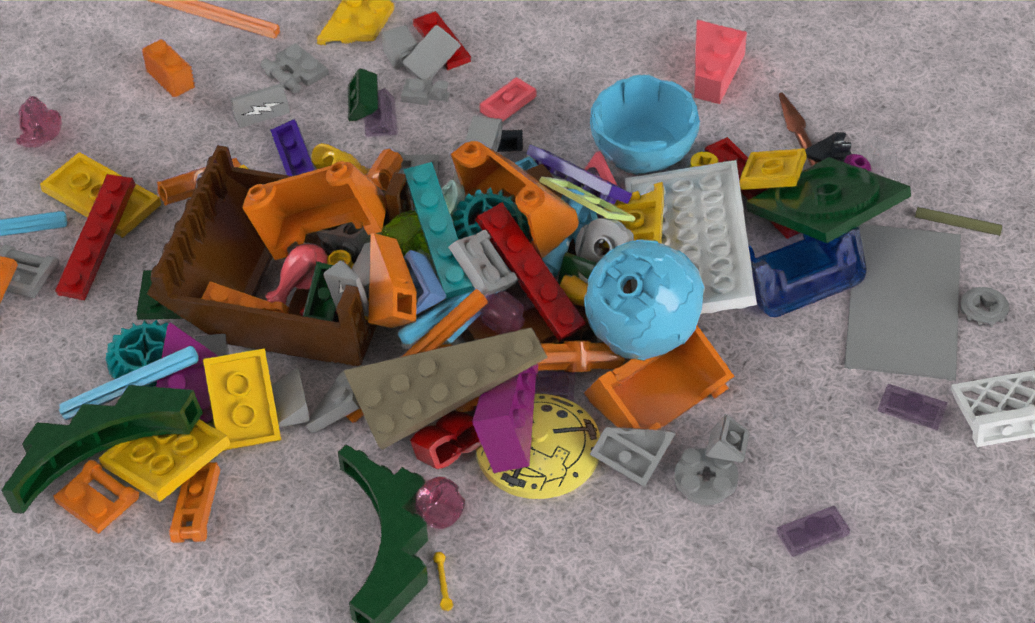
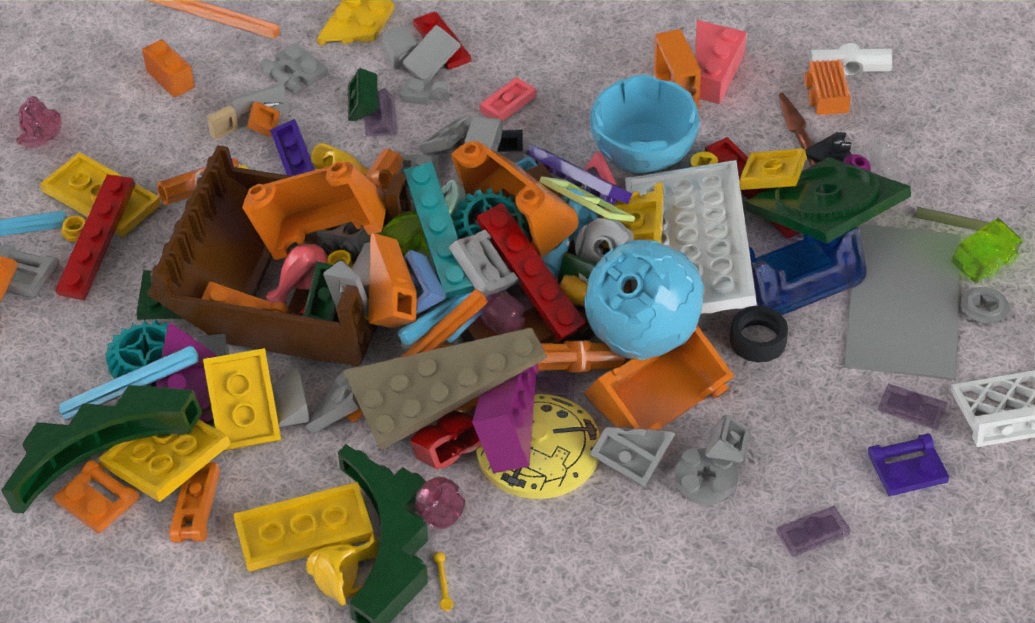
(72, 228): none -> yellow plate
(222, 122): none -> tan plate
(263, 118): none -> orange plate
(301, 525): none -> yellow plate
(337, 568): none -> yellow piece
(447, 136): none -> light grey wing
(676, 62): none -> orange window
(753, 350): none -> black tyre
(827, 87): none -> orange brick
(855, 59): none -> white piece
(909, 473): none -> dark purple plate
(987, 251): none -> clear neon green brick

